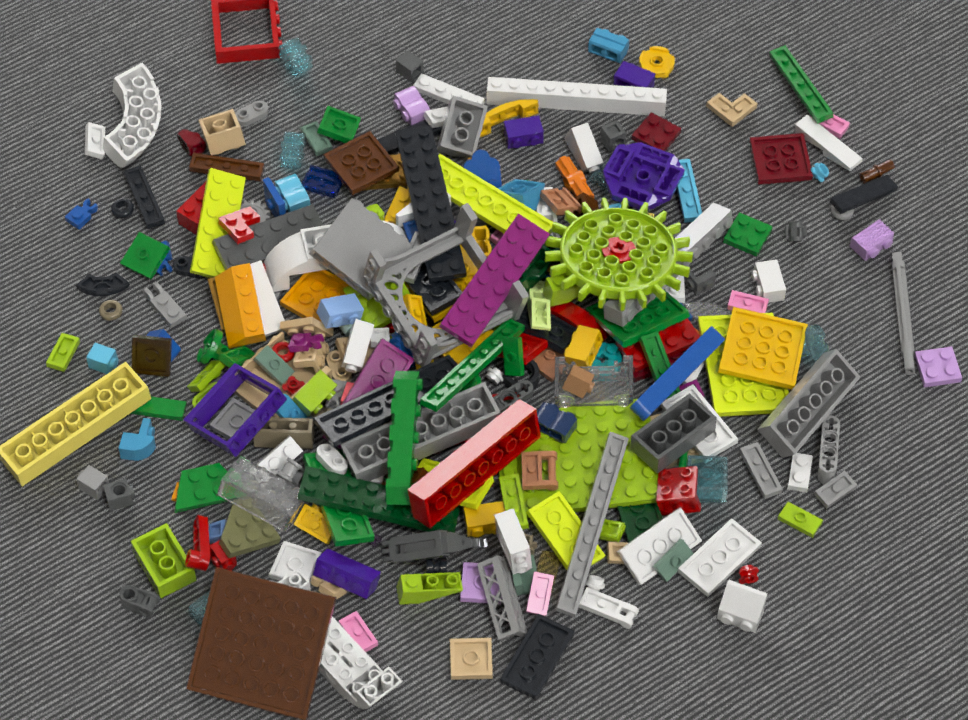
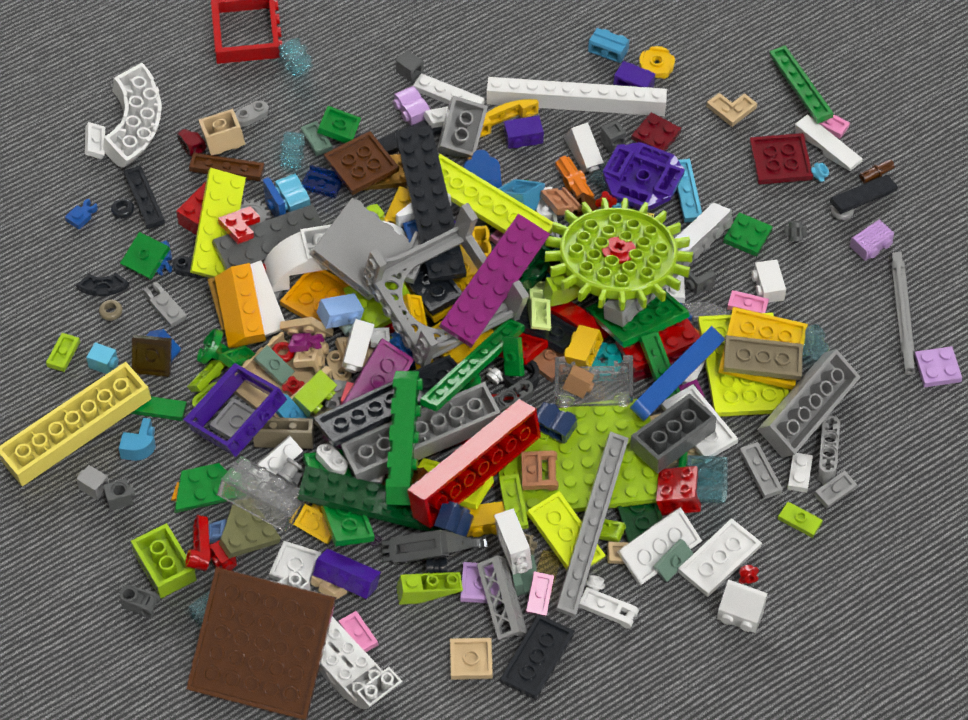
(454, 519): none -> dark blue brick
(605, 194): none -> red plate
(763, 357): none -> dark tan plate

